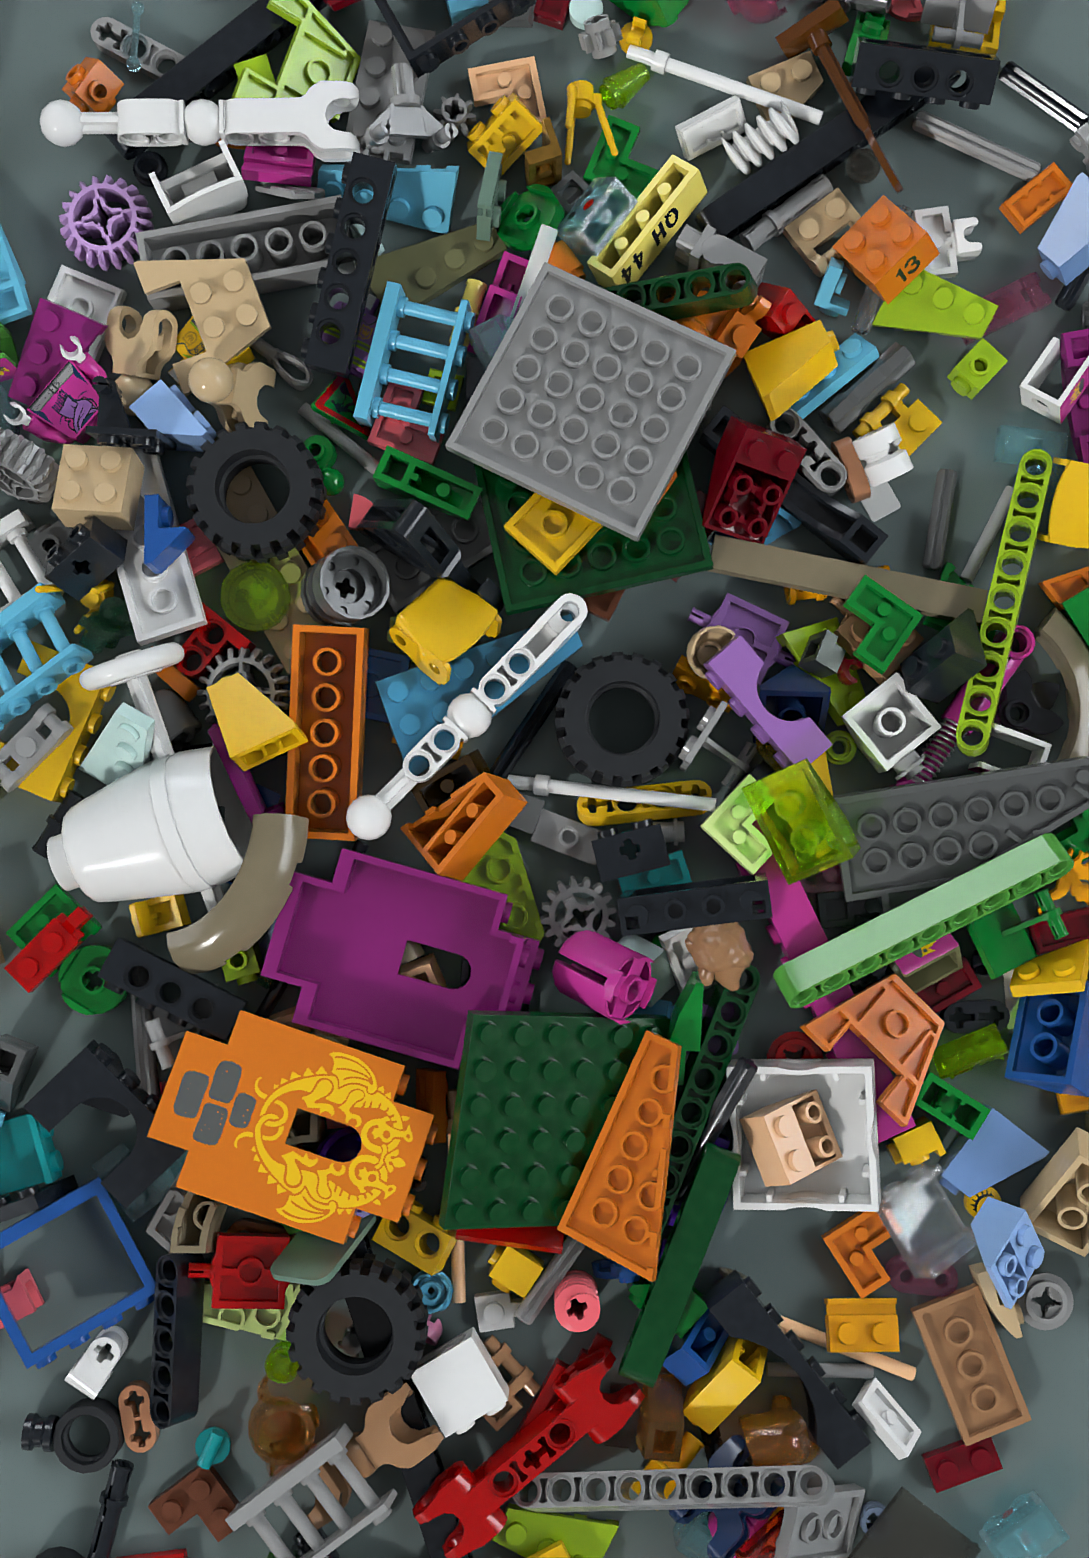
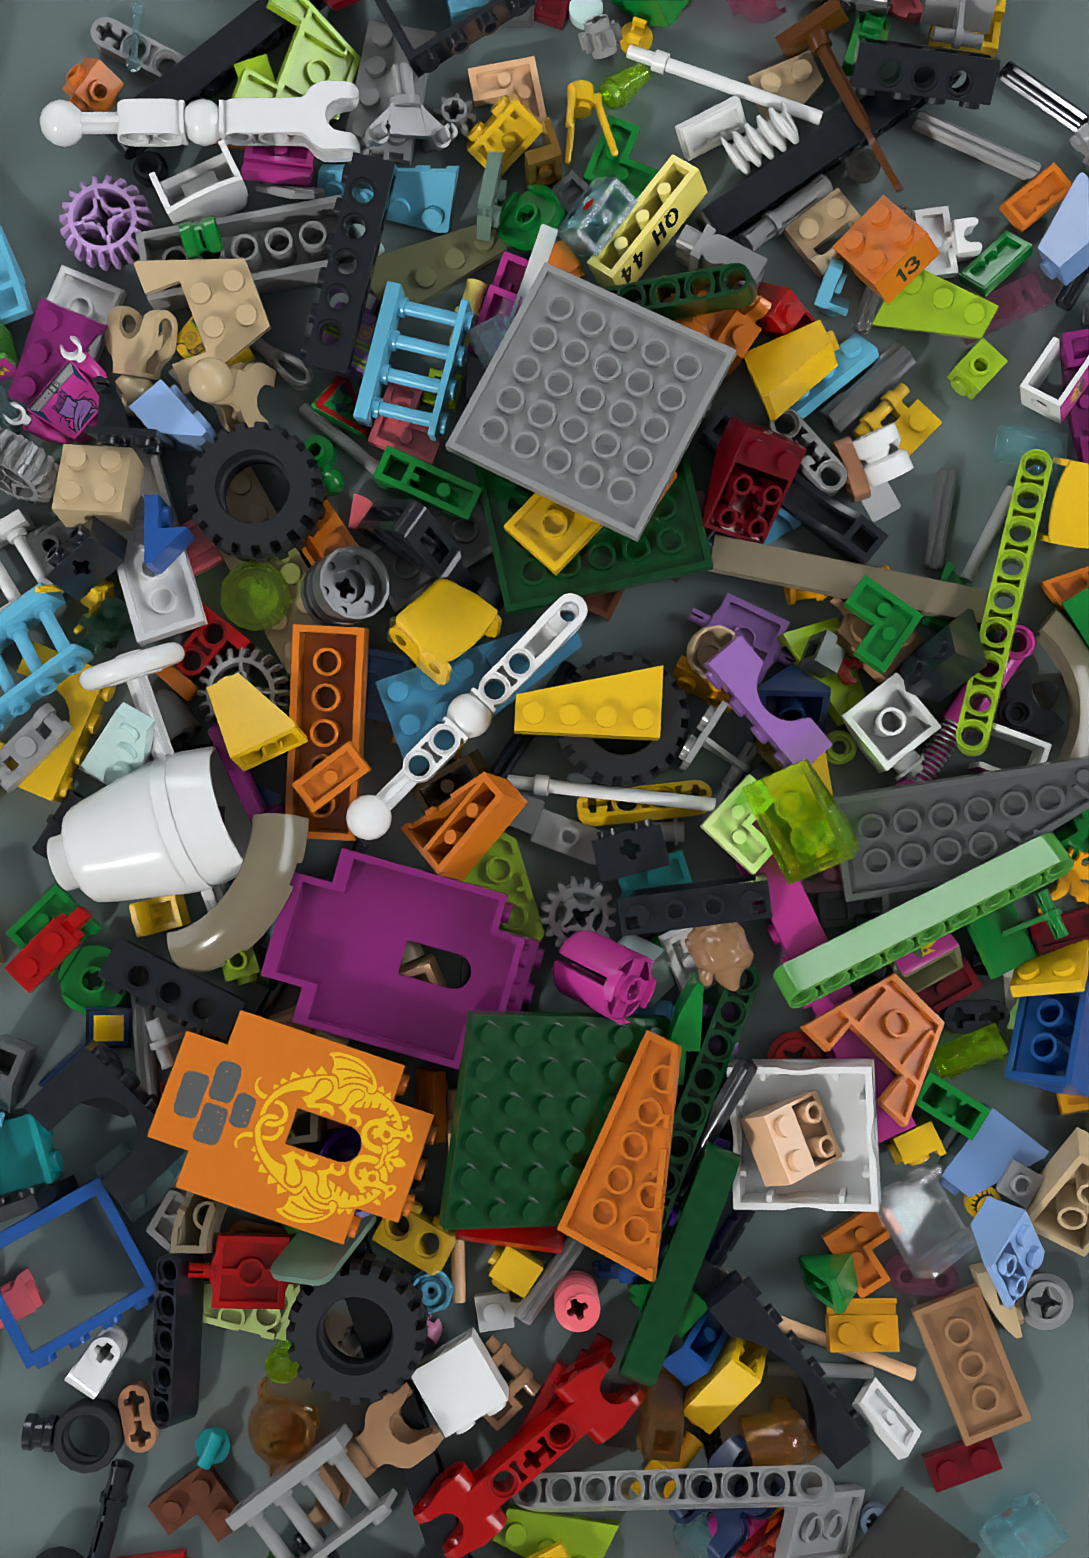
(104, 1025): none -> piece
(193, 239): none -> green wheel
(331, 776): none -> orange plate
(601, 707): none -> yellow wedge
(728, 1236): none -> black axle
(830, 1279): none -> green slope
(995, 263): none -> green plate
(1019, 1183): none -> light grey bracket

